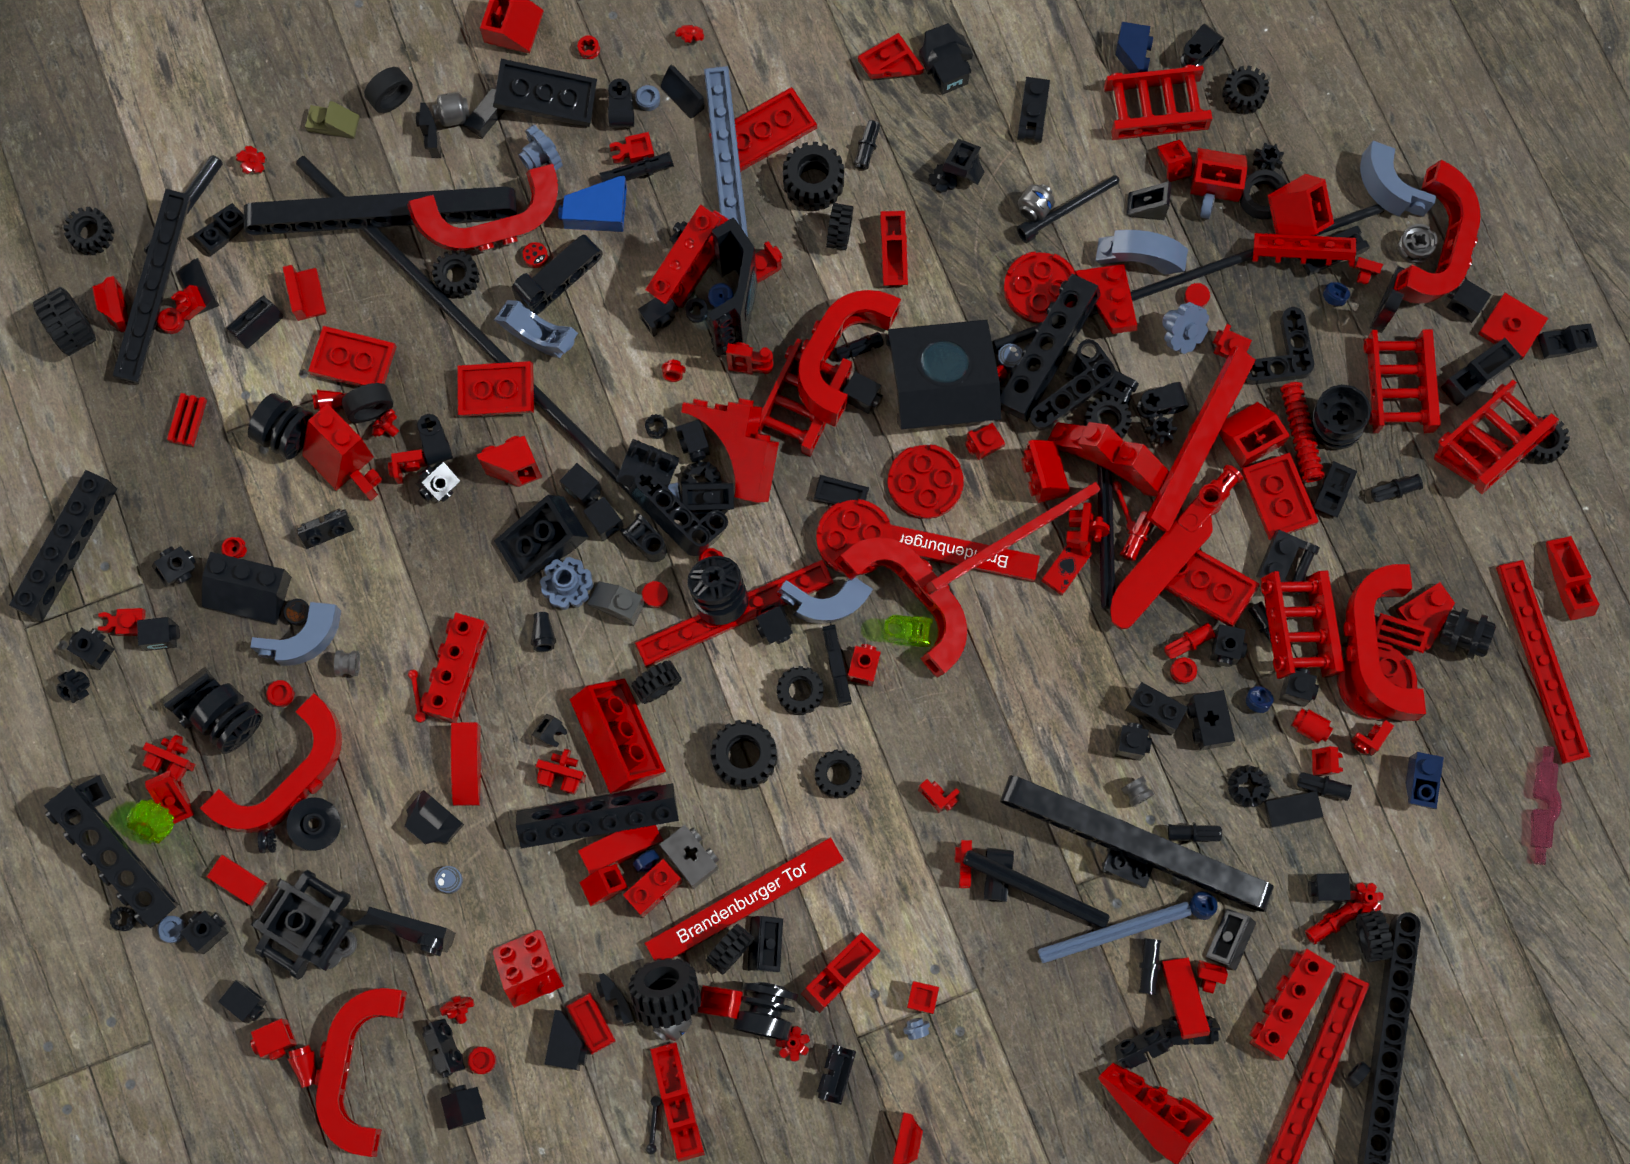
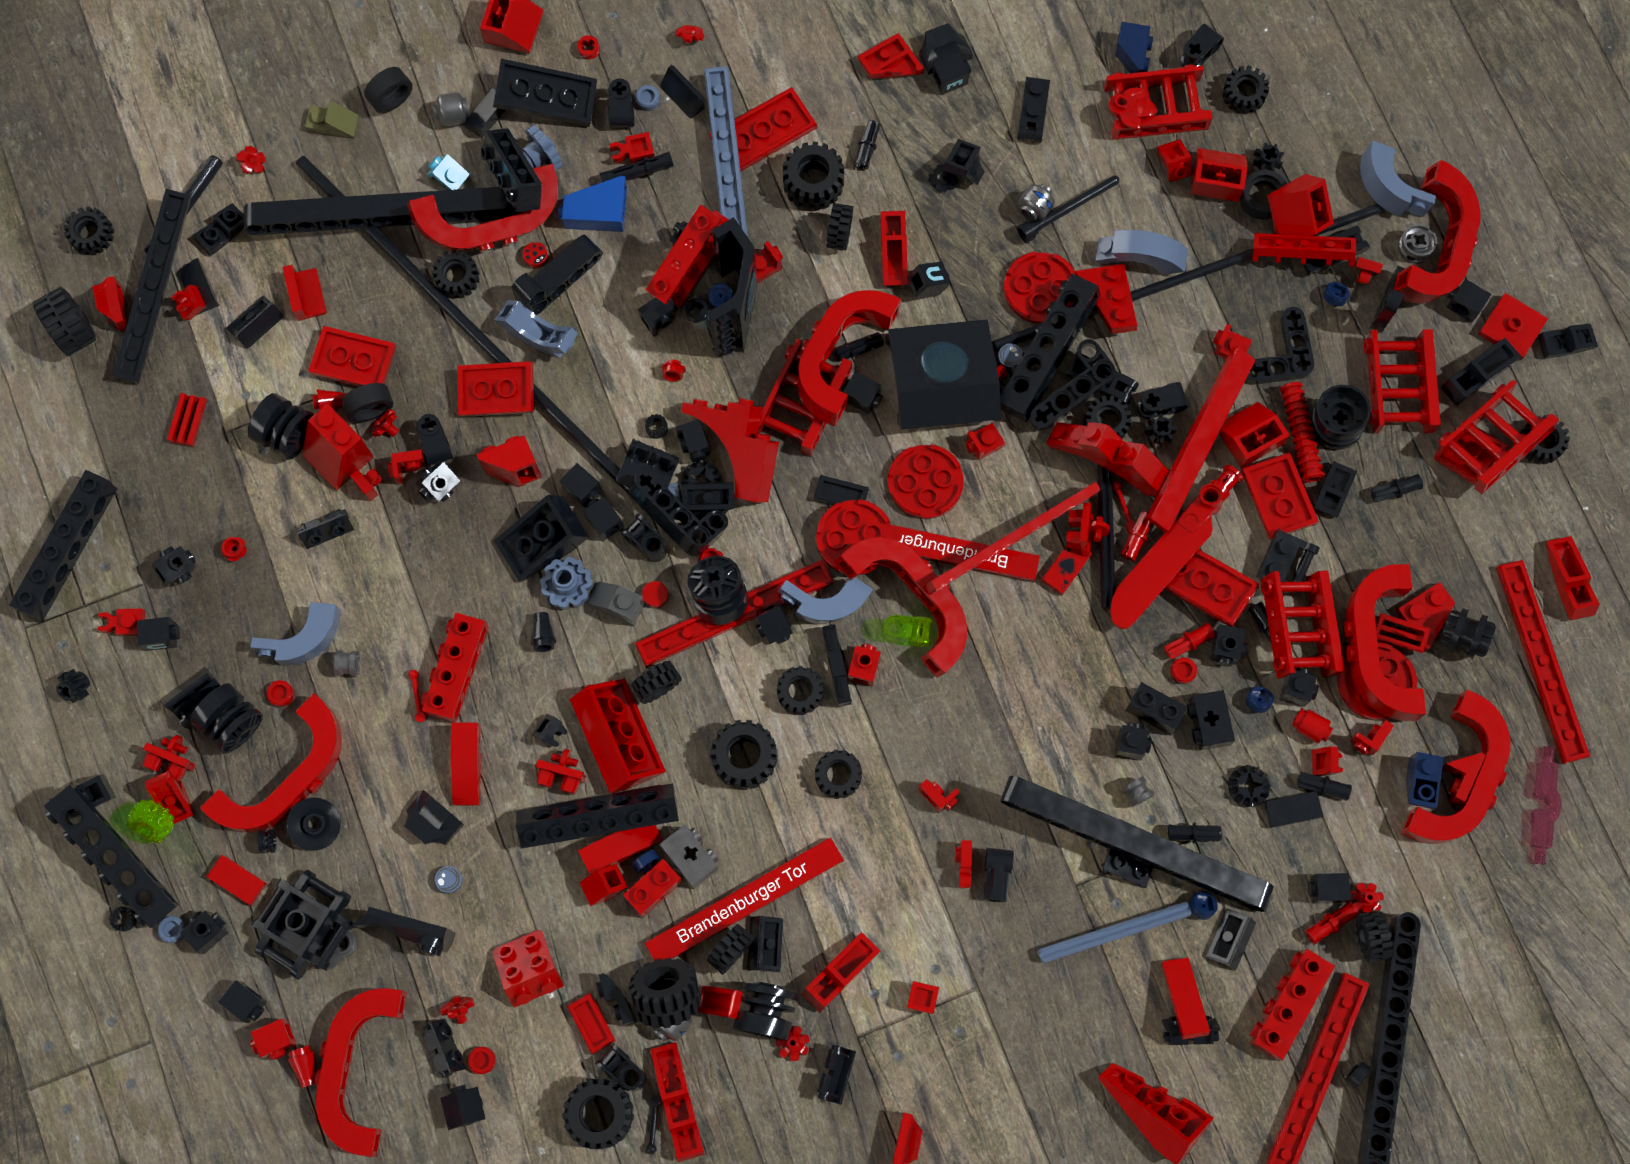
(90, 647): black brick -> none
(170, 321): red tile -> none
(244, 588): black slope -> none
(296, 611): black tile -> none
(429, 130): black slope -> none
(447, 172): none -> bracket
(512, 170): none -> black brick
(565, 1044): black slope -> none
(574, 1114): none -> black tyre
(618, 1065): none -> black piece
(745, 360): red plate -> none
(916, 1028): sand blue plate -> none
(929, 279): none -> black brick
(1036, 889): black axle -> none
(1045, 470): red slope -> none
(1131, 1051): black hinge -> none
(1132, 107): none -> red plate
(1150, 202): black slope -> none
(1150, 966): black pin -> none
(1185, 327): sand blue plant -> none
(1197, 294): red tile -> none
(1207, 206): sand blue tile -> none
(1211, 974): red tile -> none
(1466, 771): none -> red slope
(1495, 744): none -> red arch

